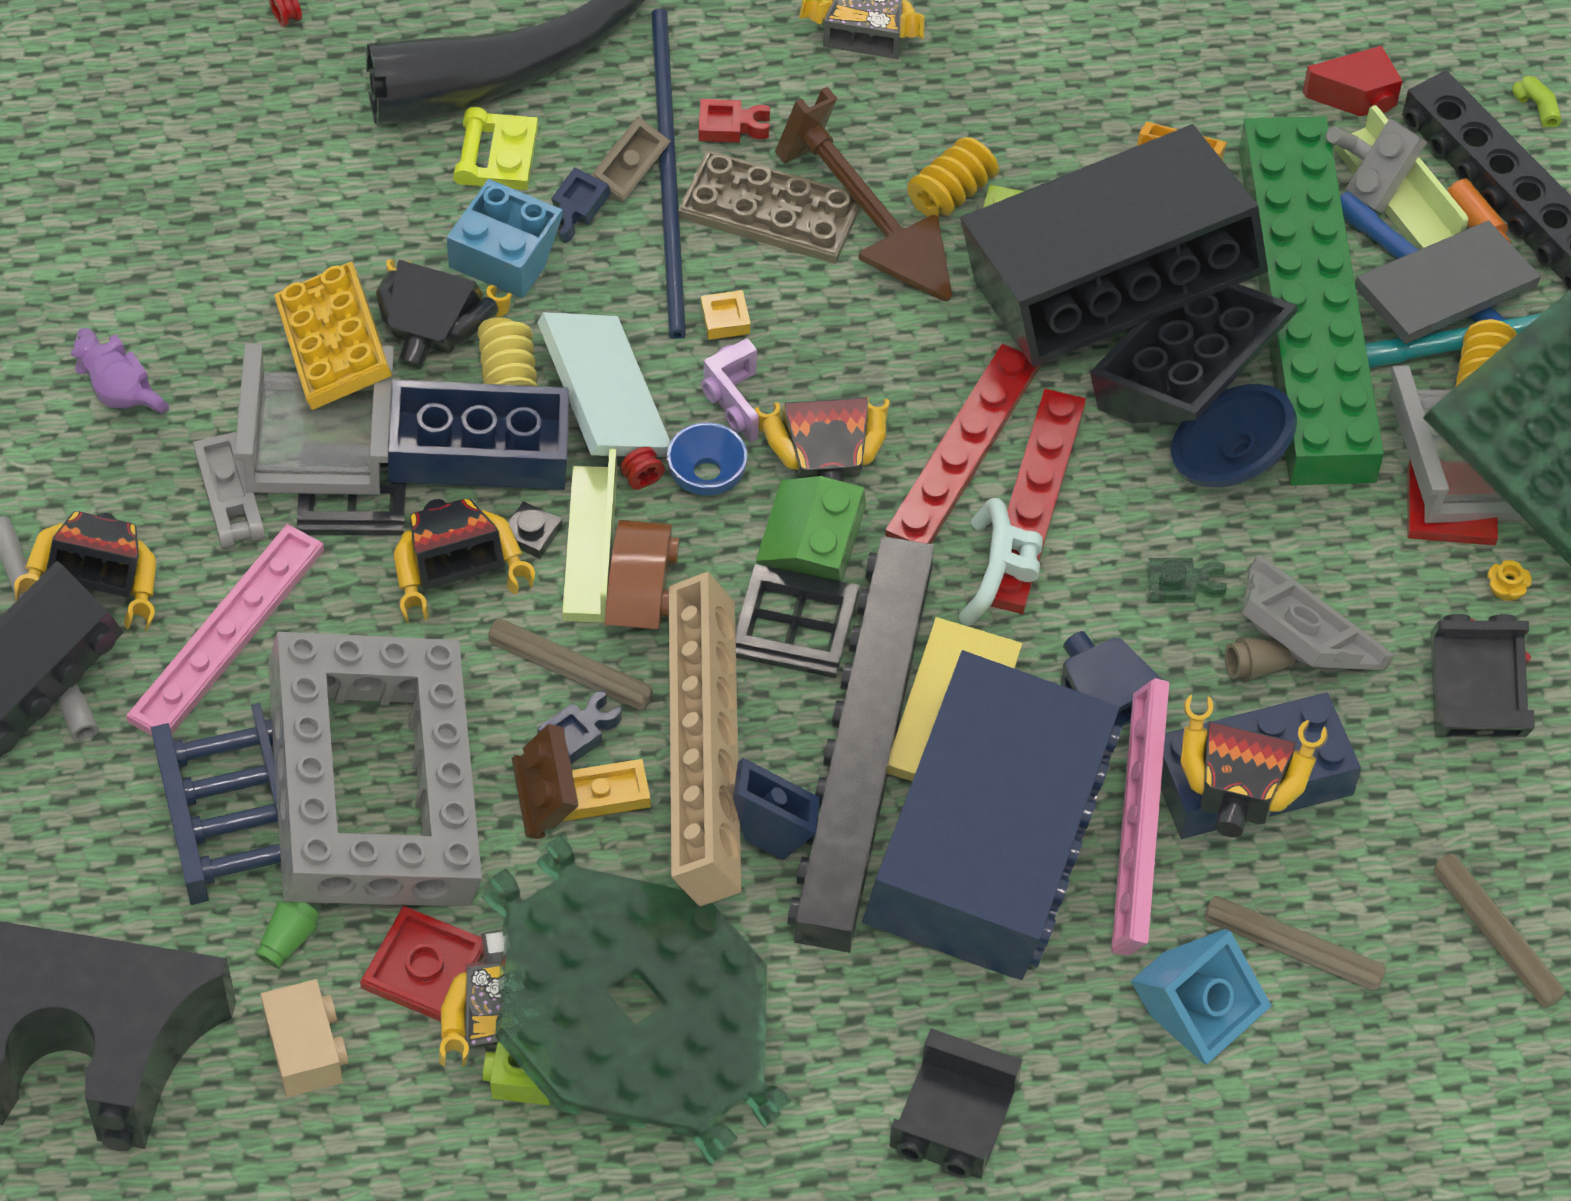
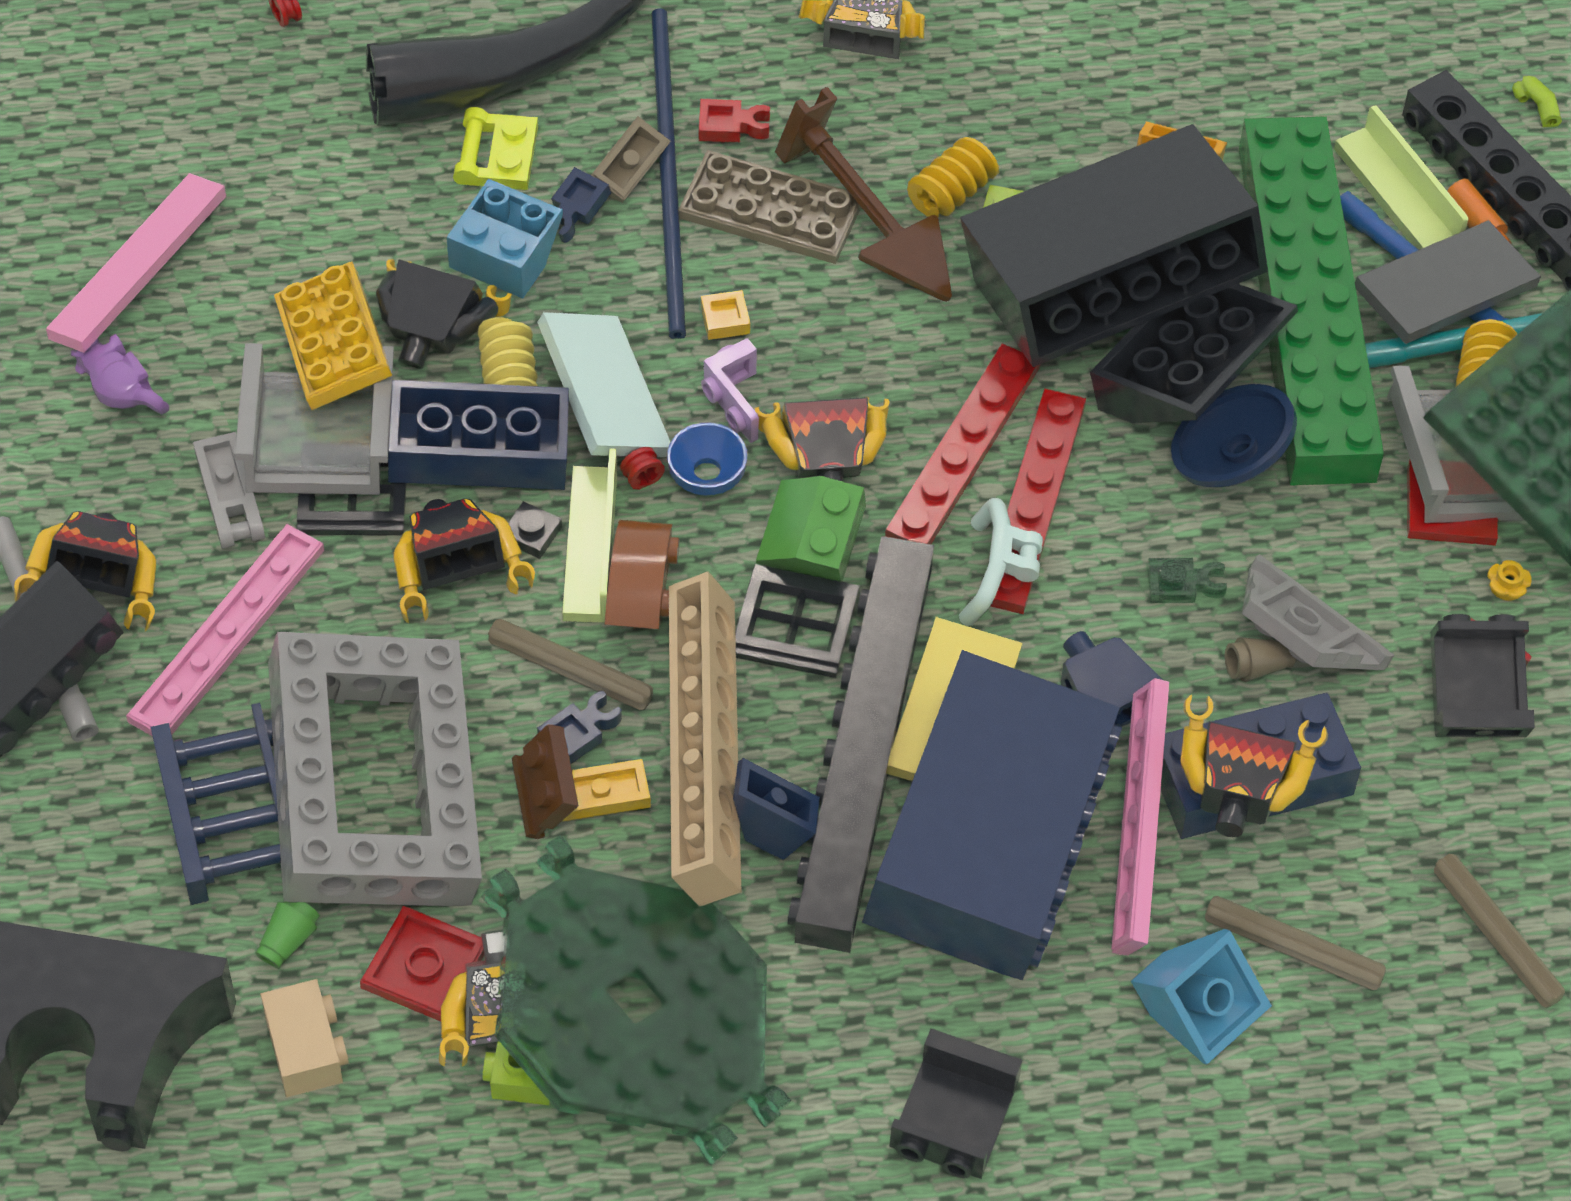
(136, 263): none -> bright pink tile
(1355, 82): red slope -> none
(1383, 163): light grey plate -> none

